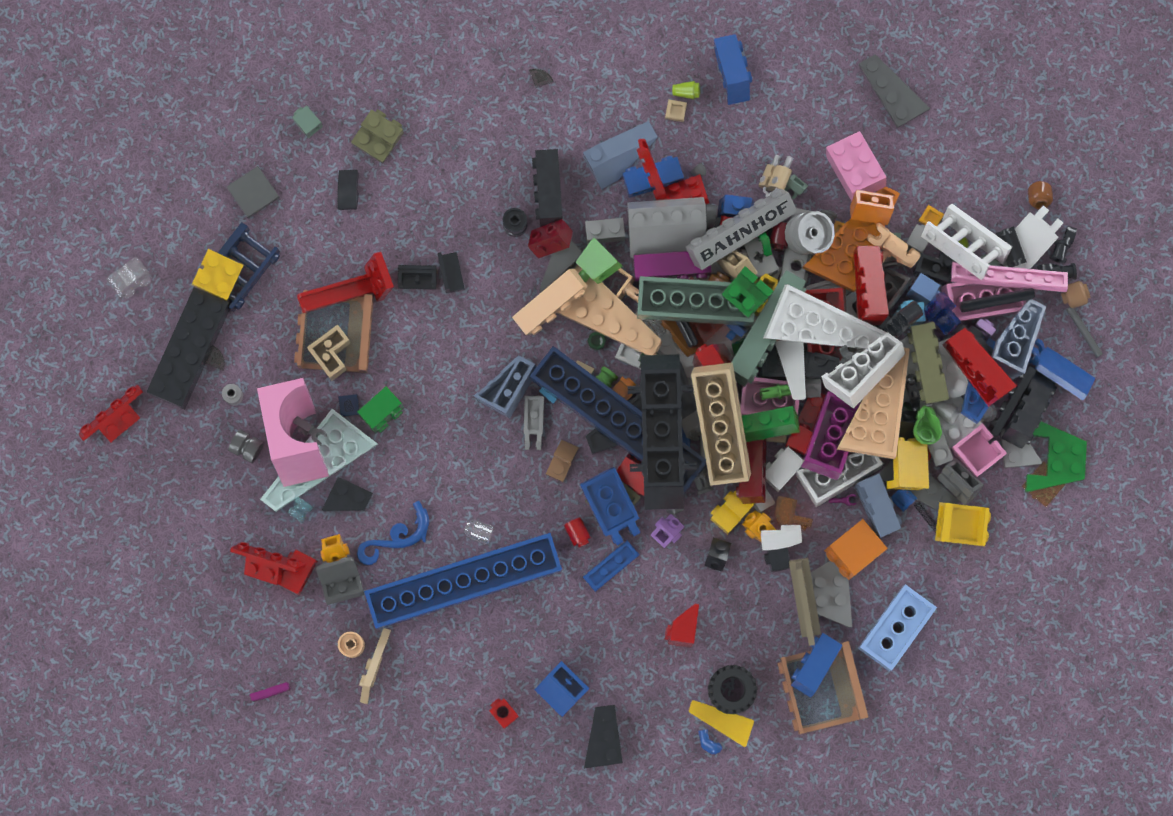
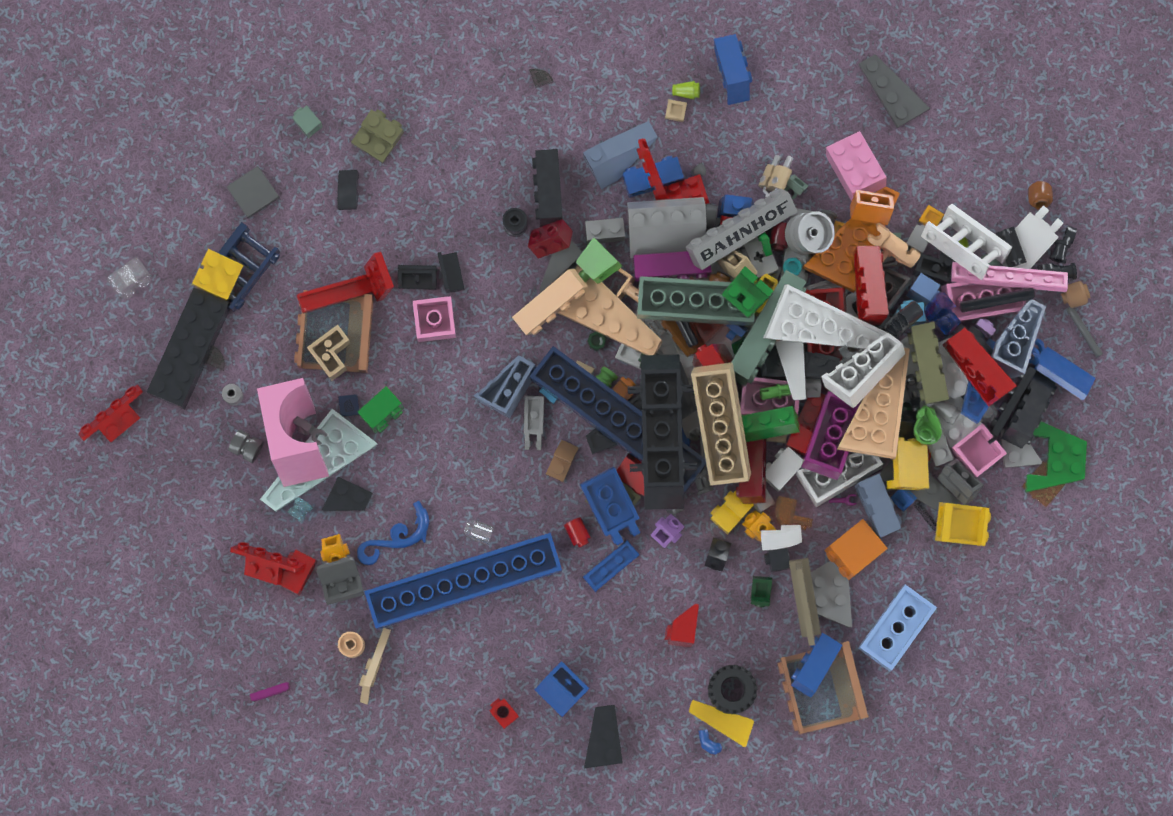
(434, 319): none -> bright pink brick
(761, 591): none -> dark green bracket
(792, 265): none -> teal tile

